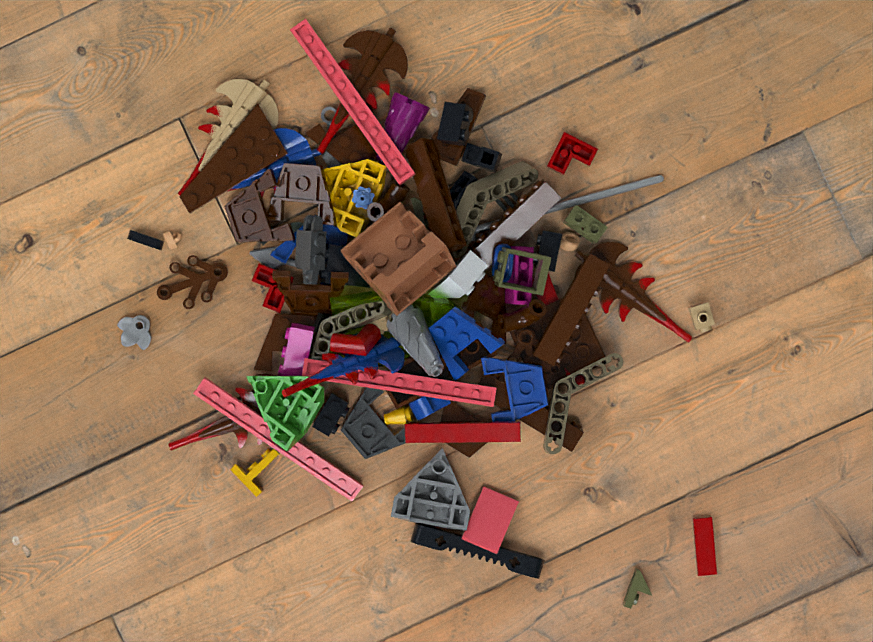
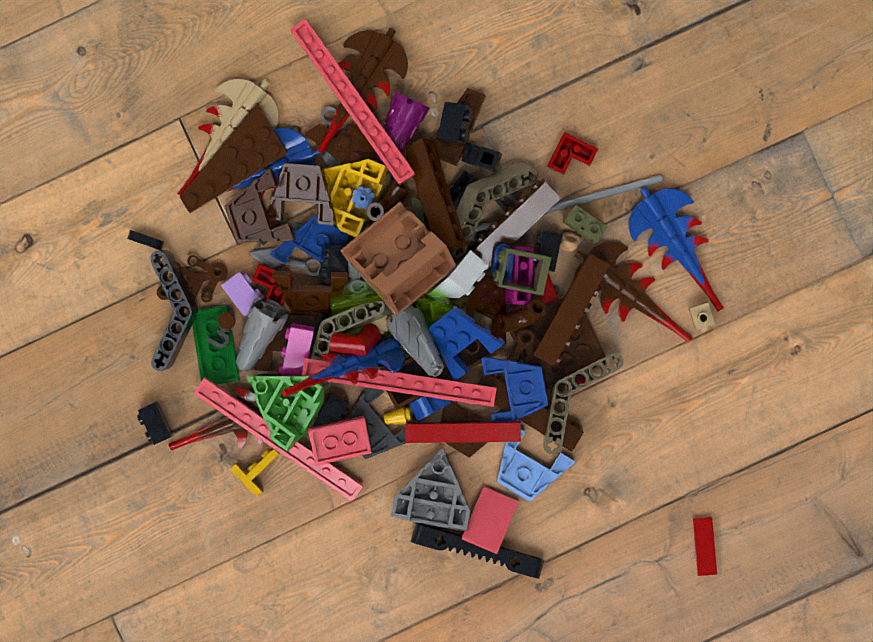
(133, 334): light grey plate -> none
(155, 423): none -> black brick
(171, 240): light nougat tile -> none
(178, 306): none -> black beam
(214, 362): none -> green tile
(226, 322): none -> leg
(241, 292): none -> lavender brick
(260, 329): none -> light grey cone
(311, 248): dark grey hinge -> none
(339, 440): none -> coral tile
(356, 284): none -> light grey bar
(526, 475): none -> light blue wing
(637, 584): olive slope -> none
(659, 214): none -> blue animal

